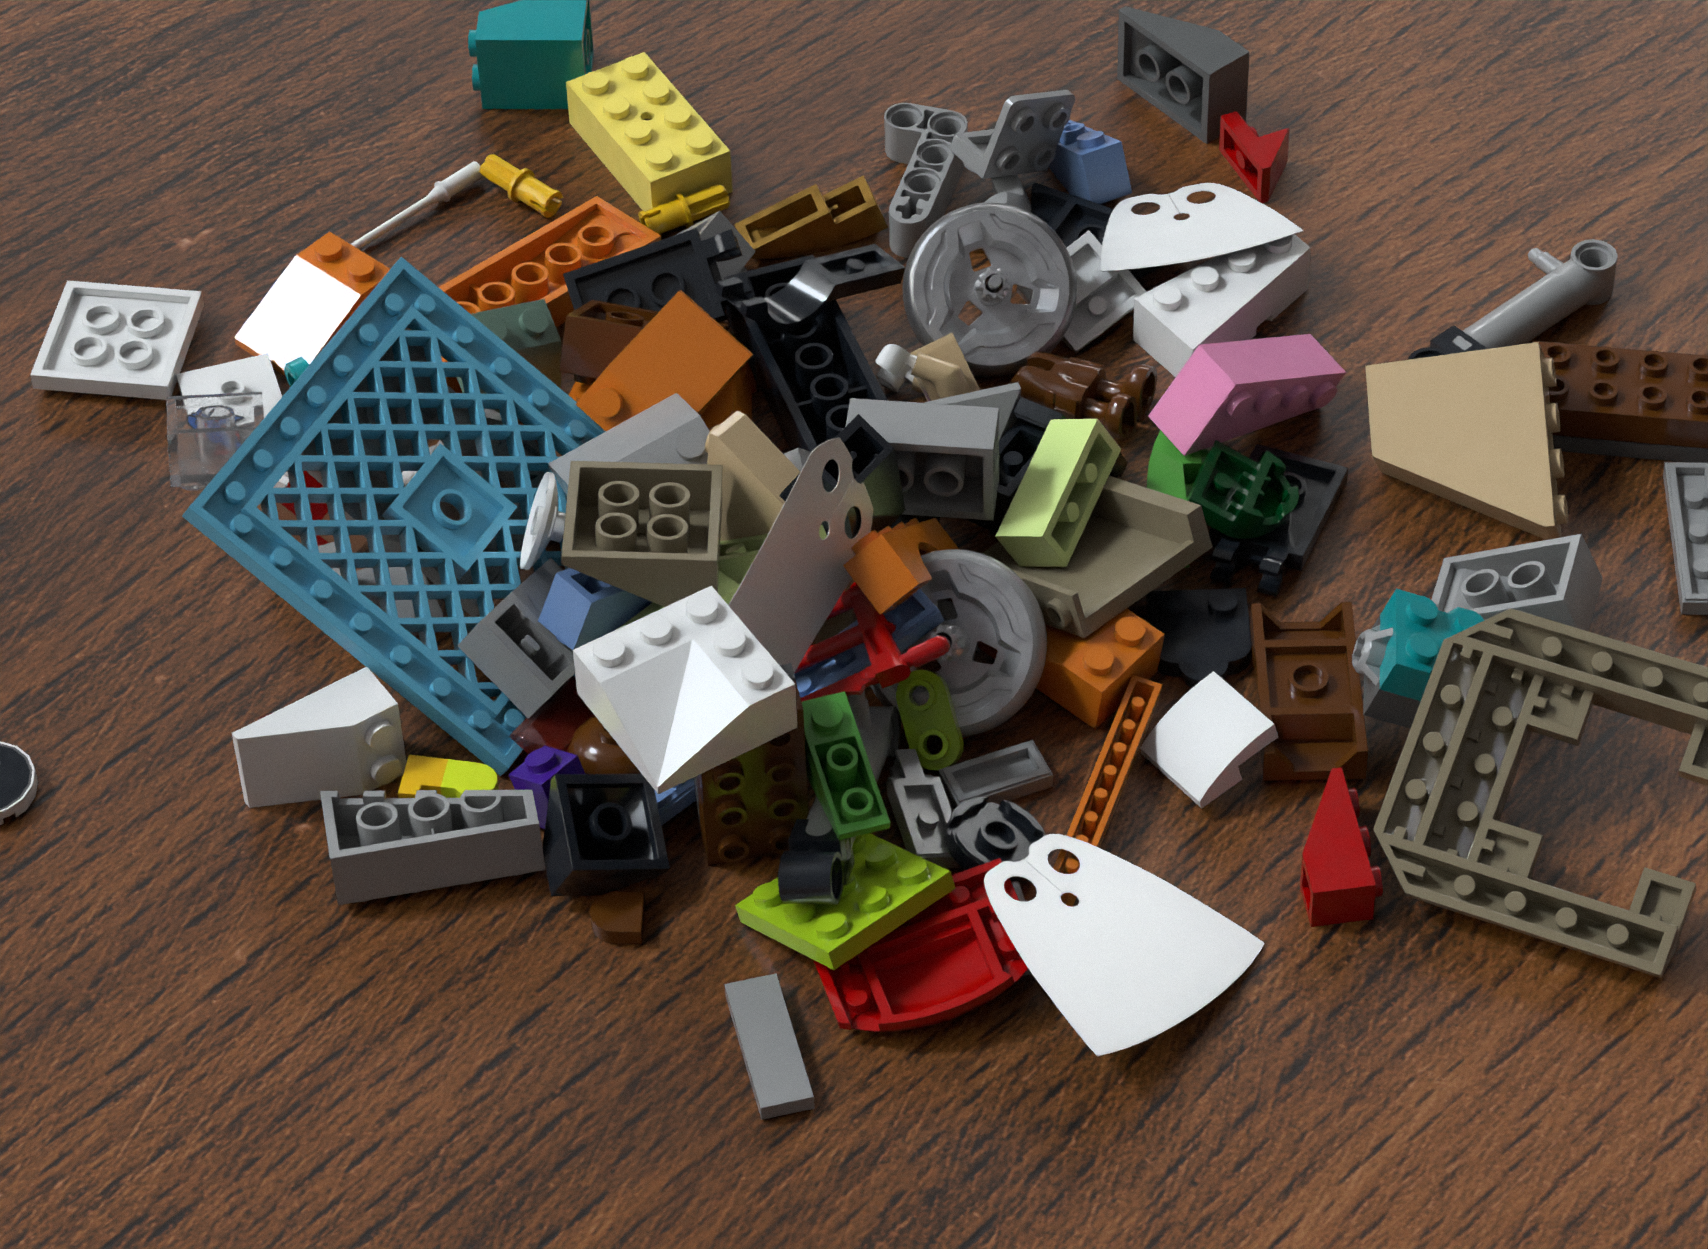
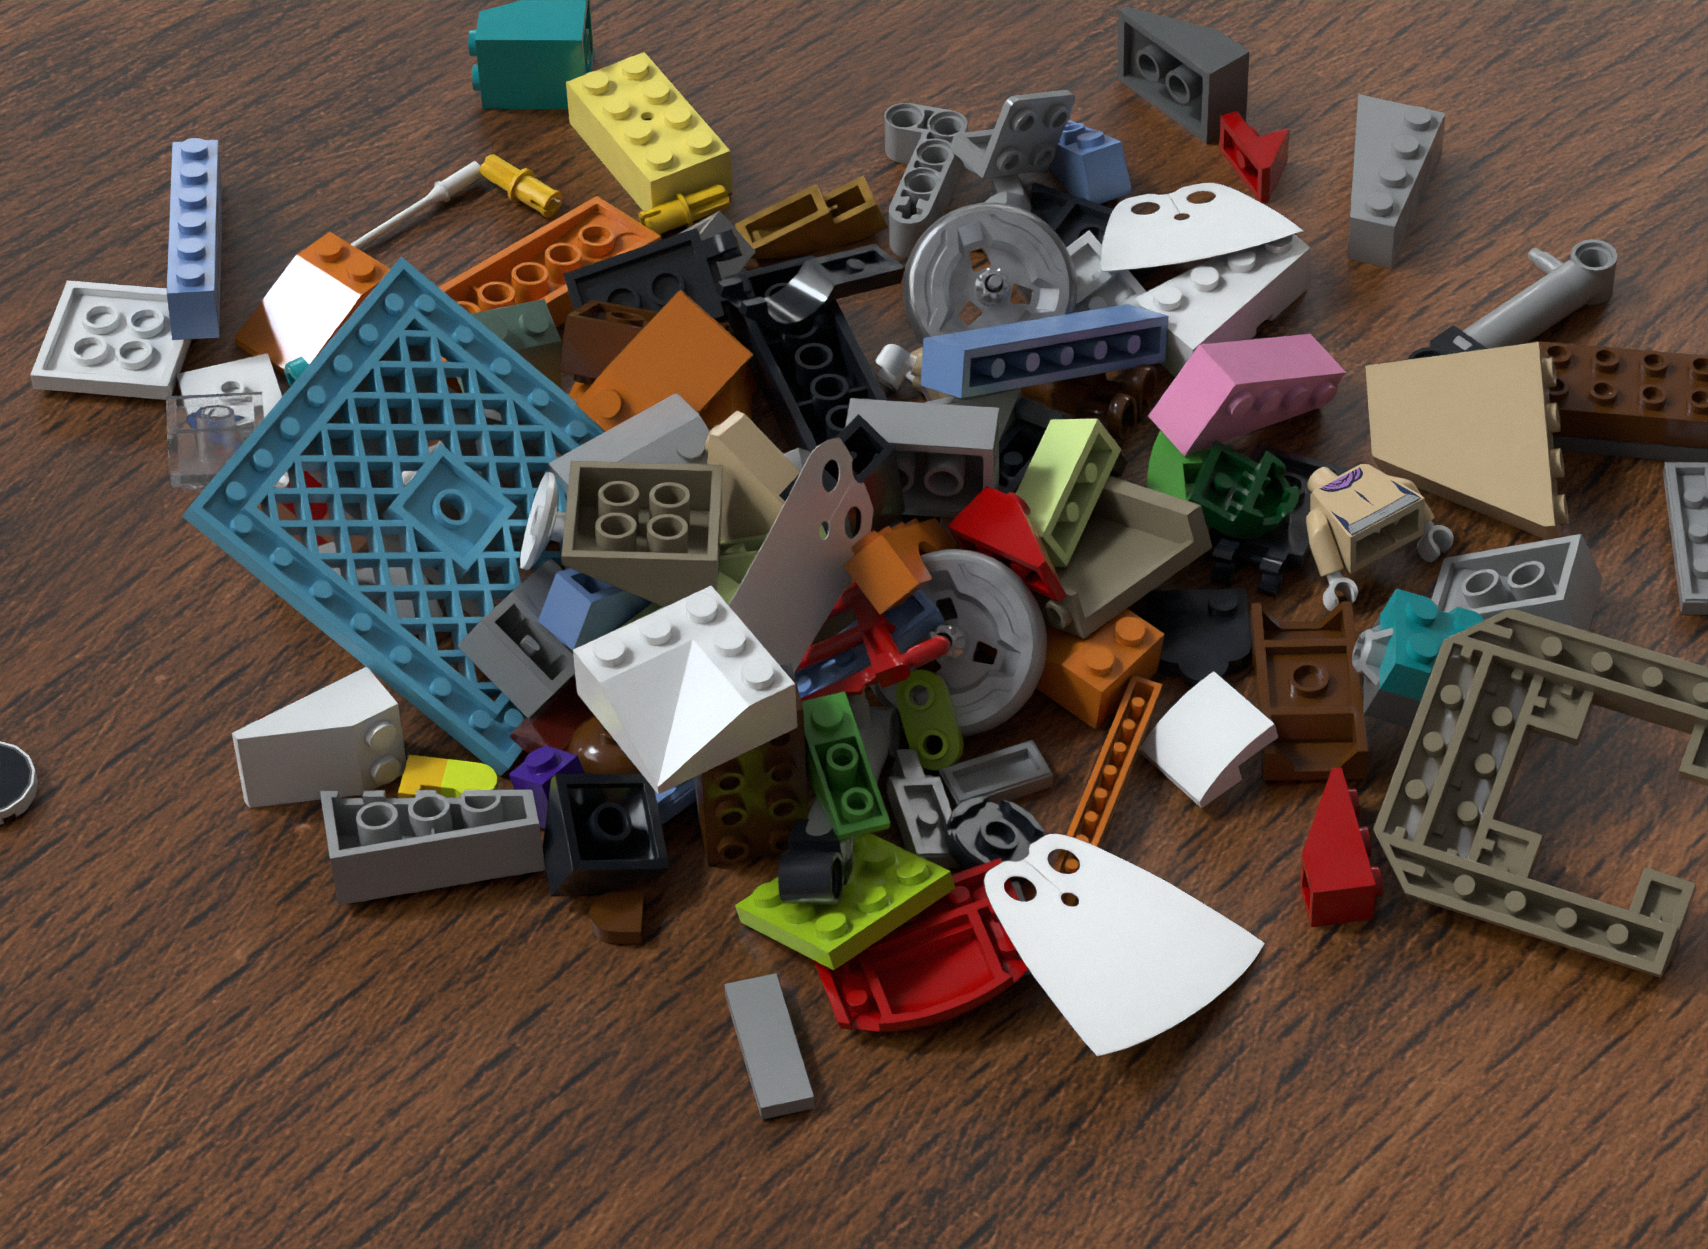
(195, 240): none -> medium blue brick
(1001, 529): none -> red slope
(1043, 350): none -> medium blue brick
(1363, 519): none -> tan torso
(1391, 171): none -> light grey wedge

